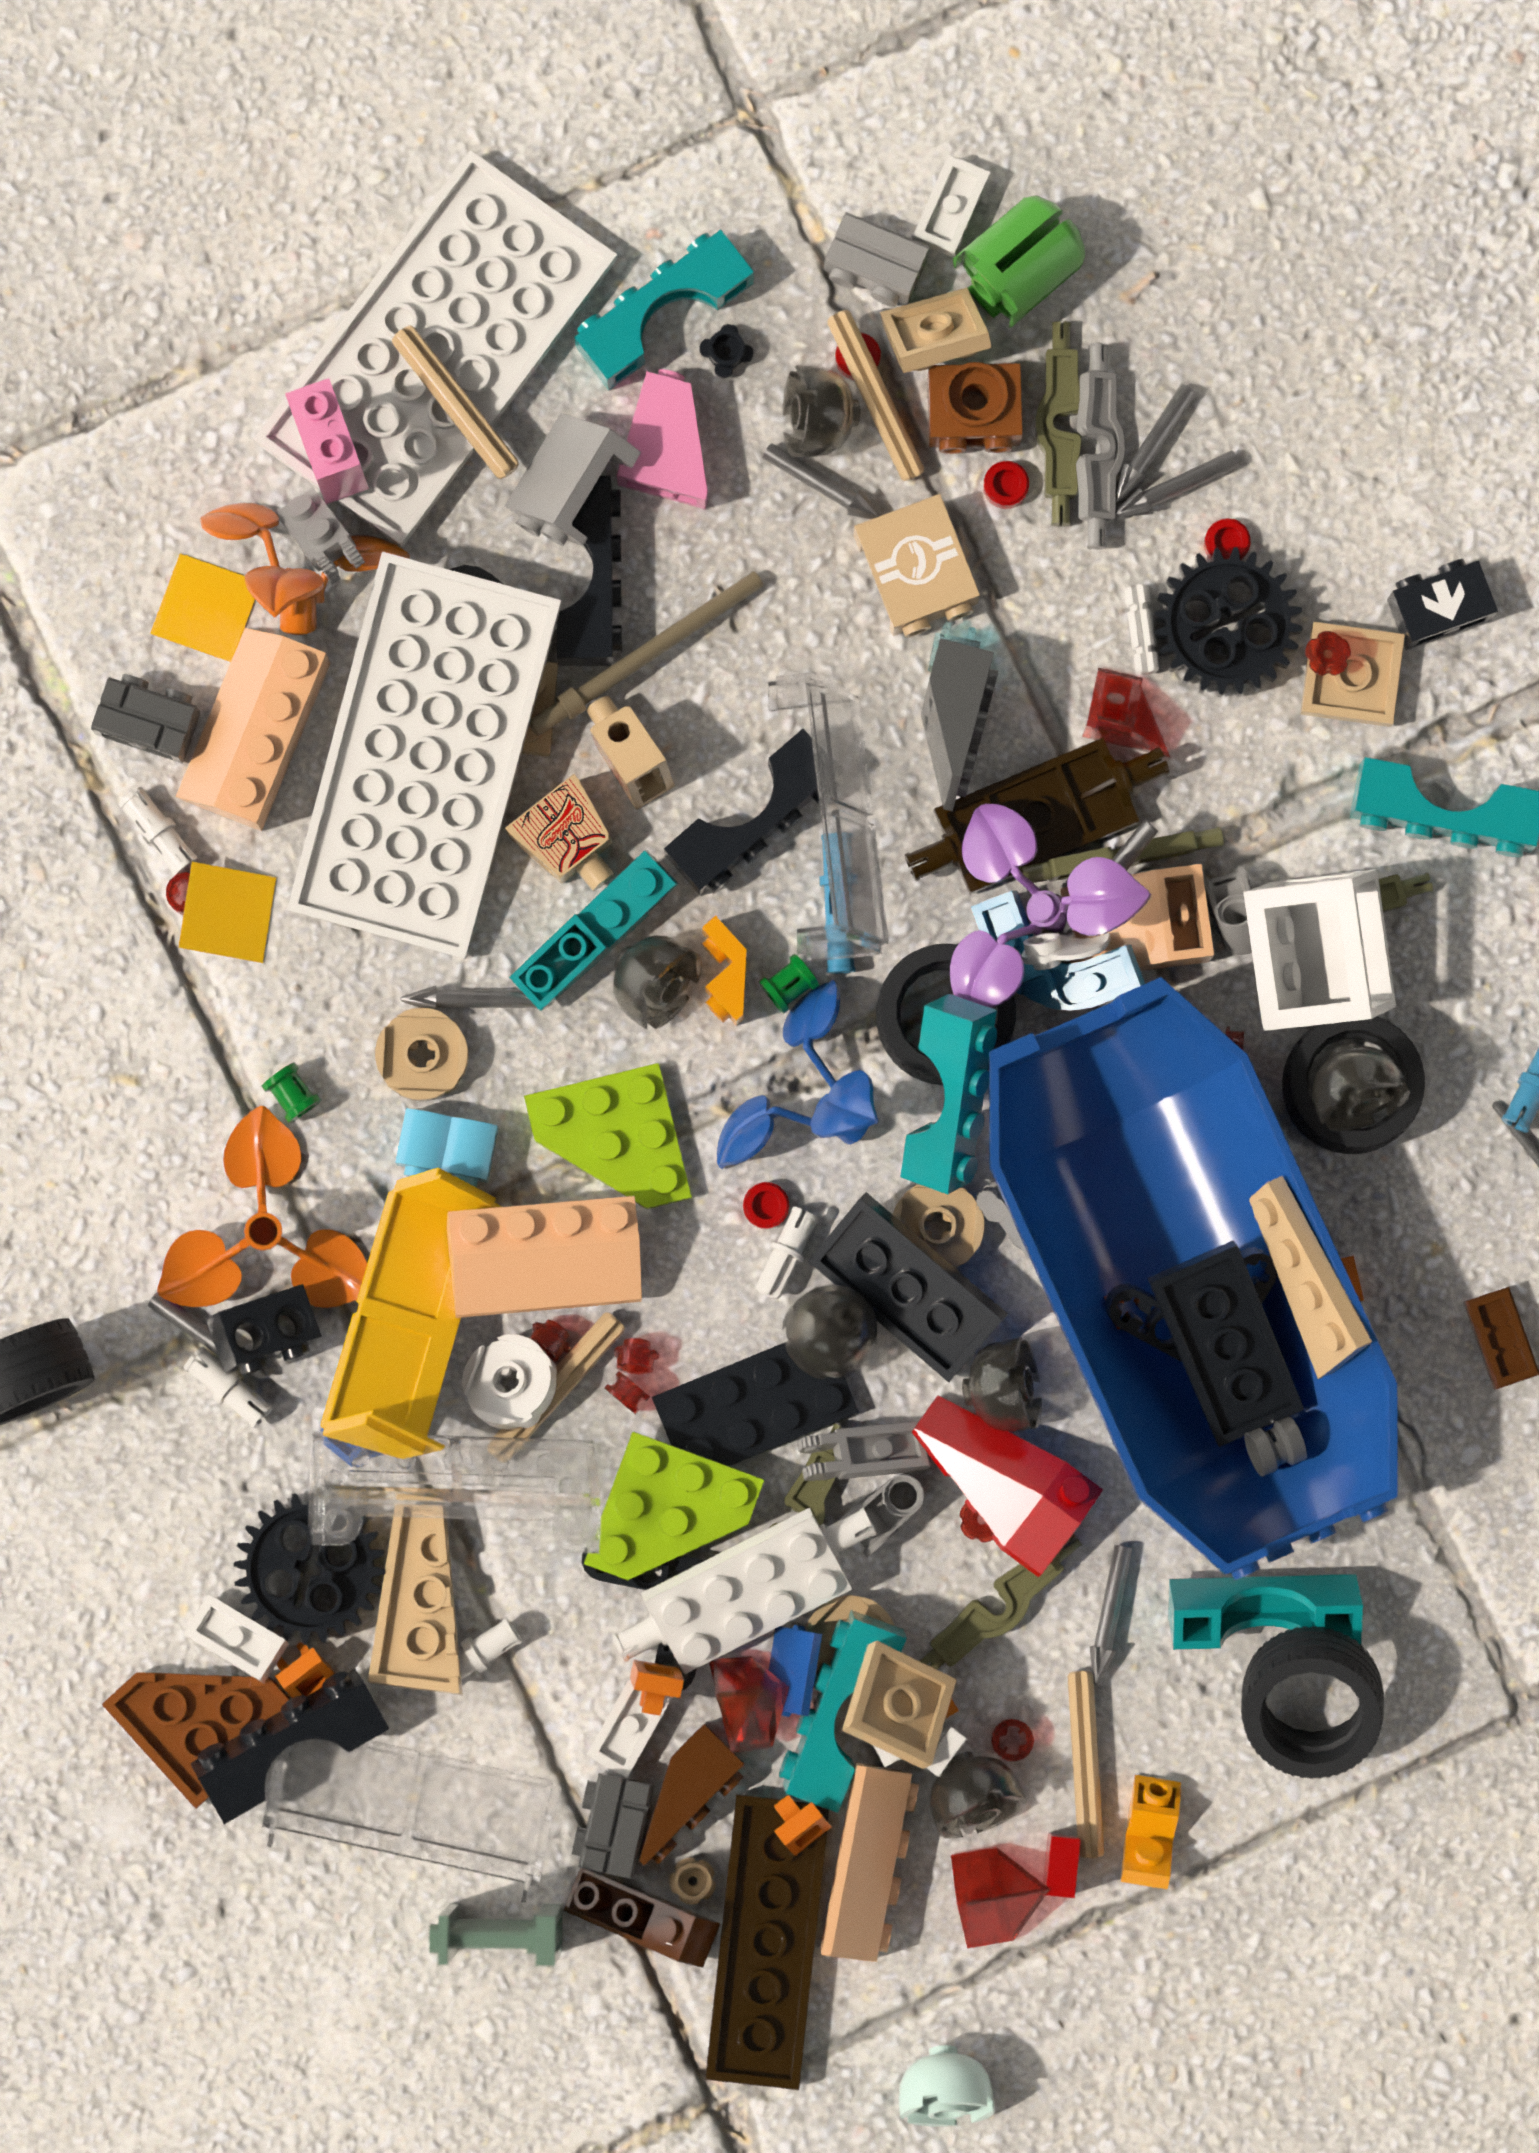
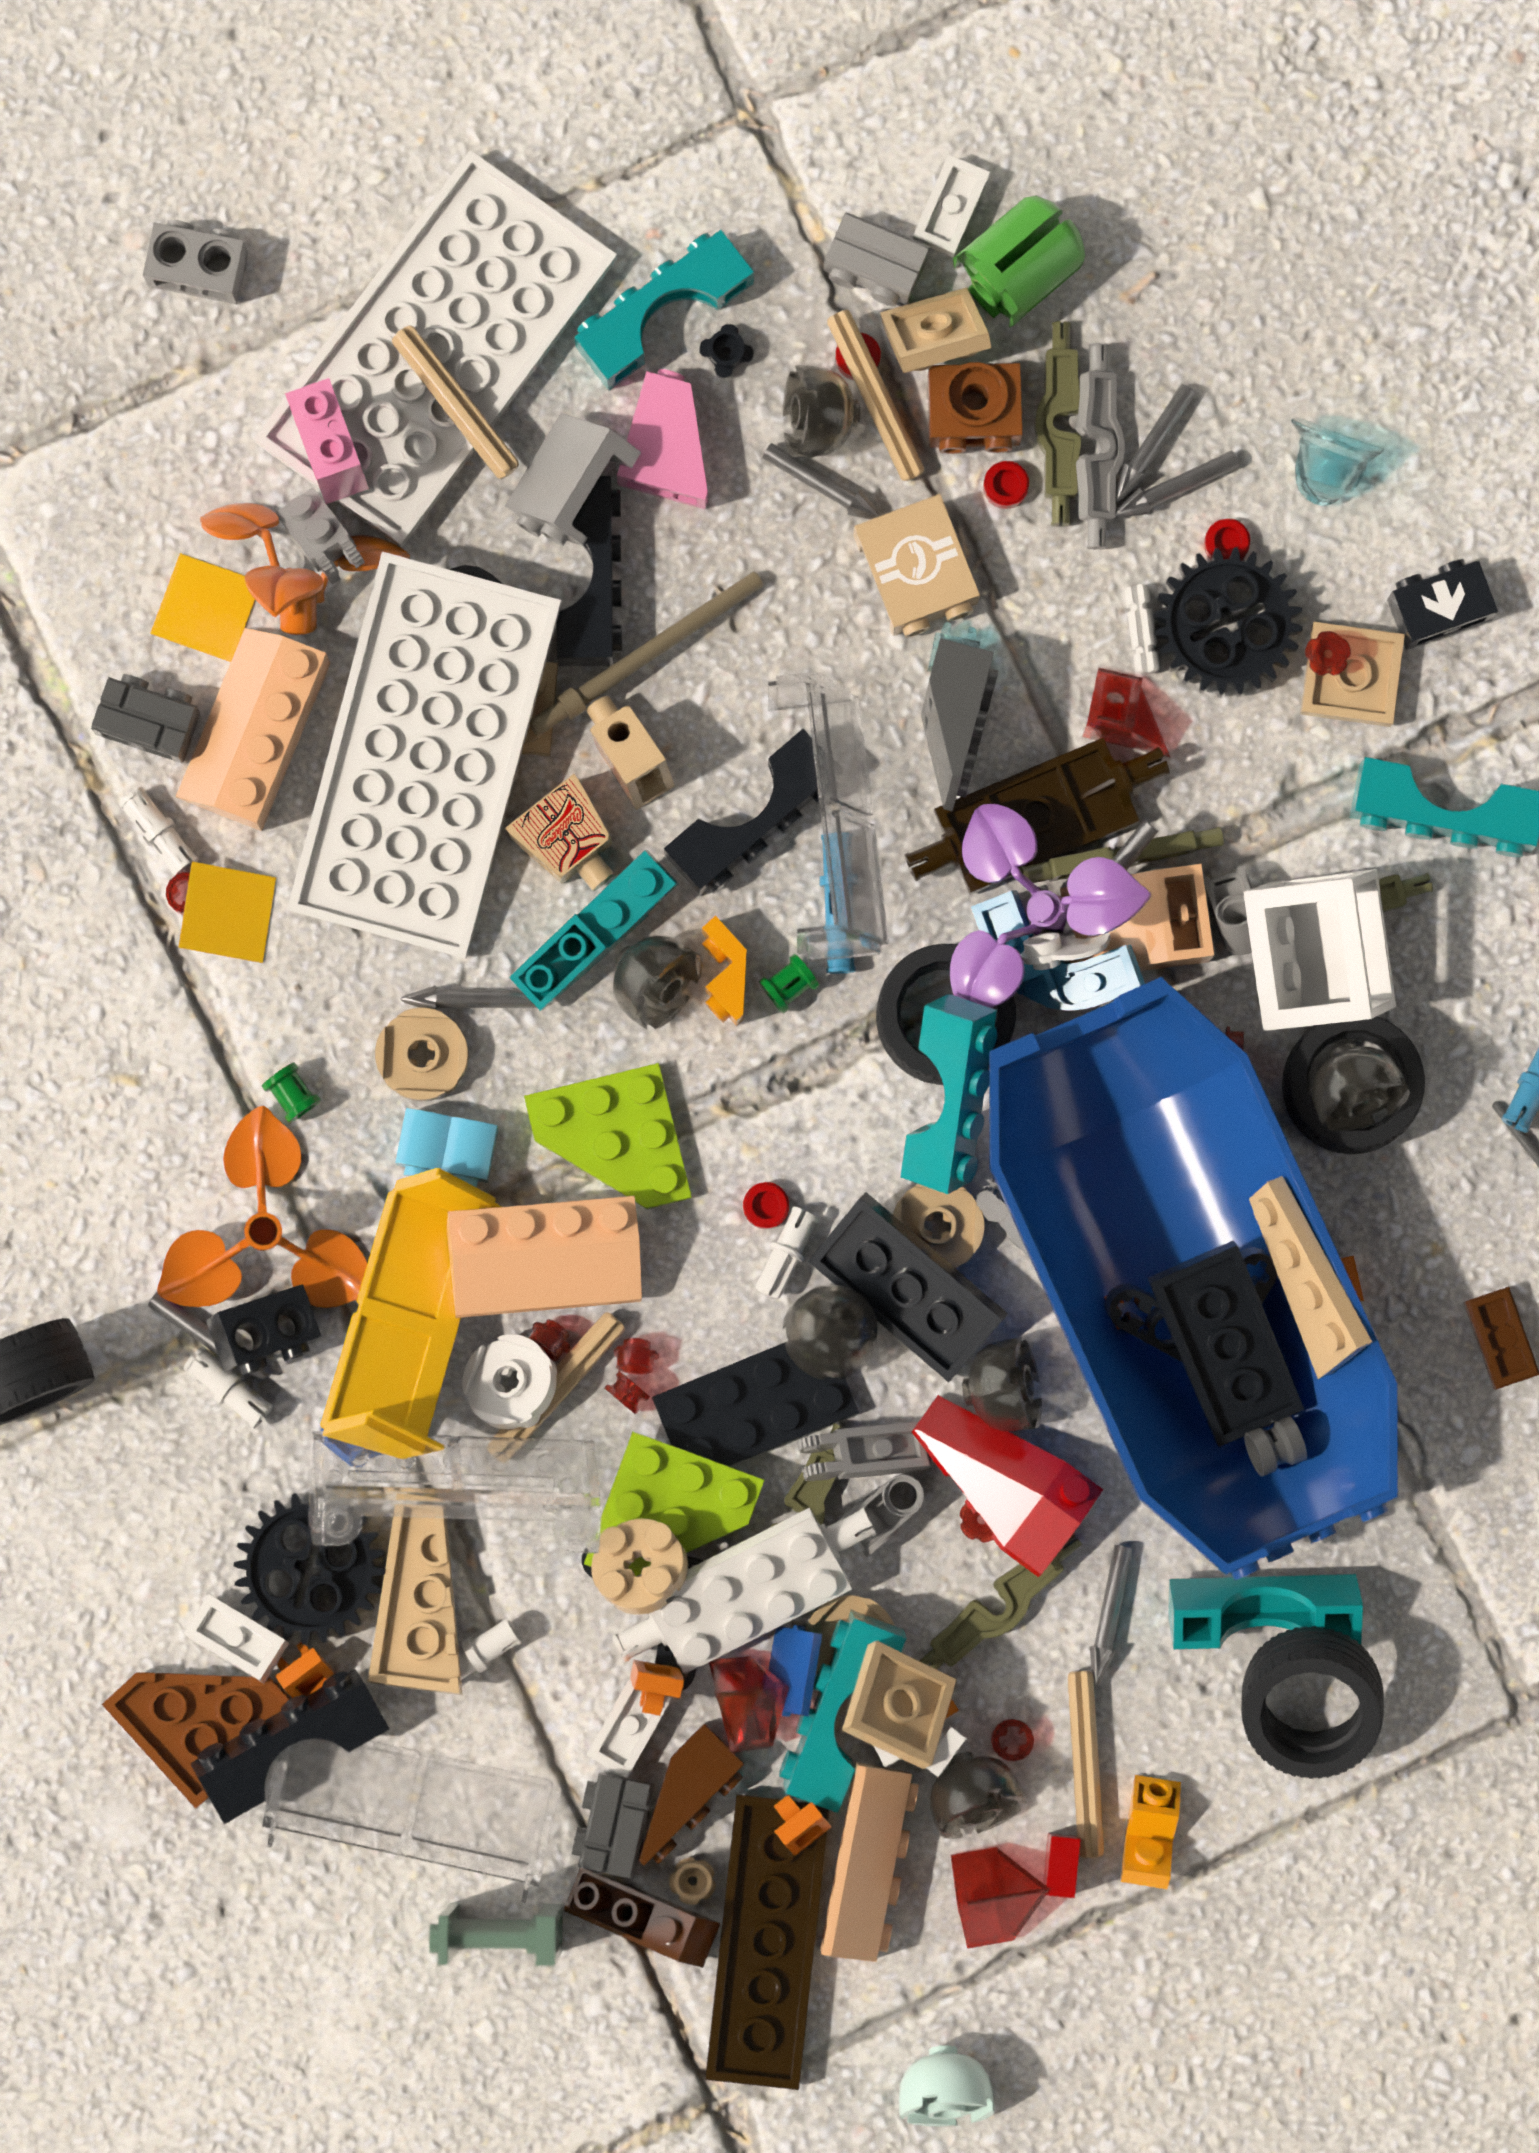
(191, 273): none -> light grey brick
(620, 1548): none -> tan plate
(840, 1113): blue plant -> none
(1329, 462): none -> clear light blue piece

